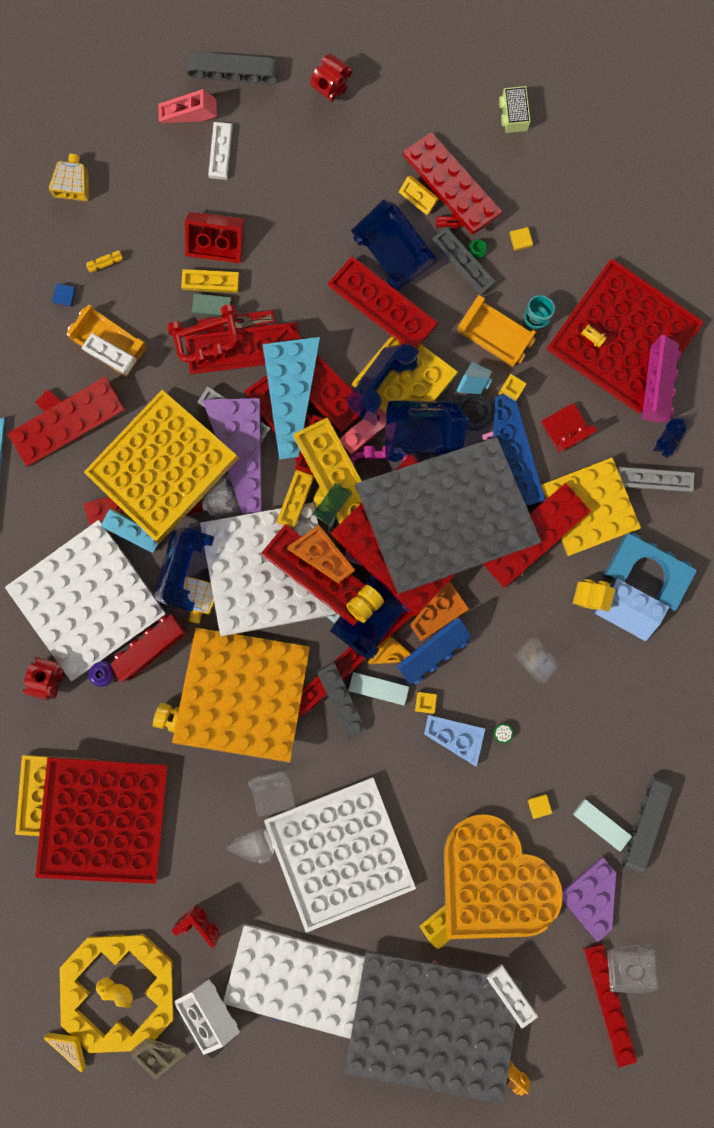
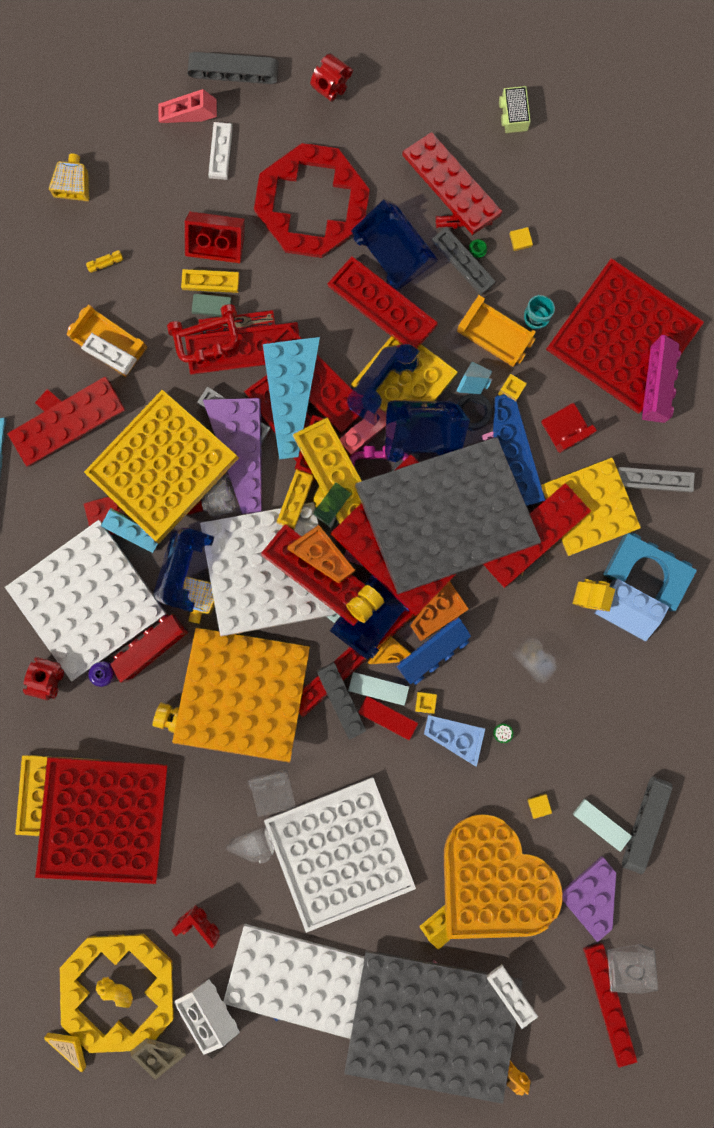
(64, 295): blue tile -> none
(287, 169): none -> red plate
(388, 718): none -> red tile
(418, 195): yellow plate -> none
(594, 336): yellow pin -> none
(674, 430): clear blue hinge -> none

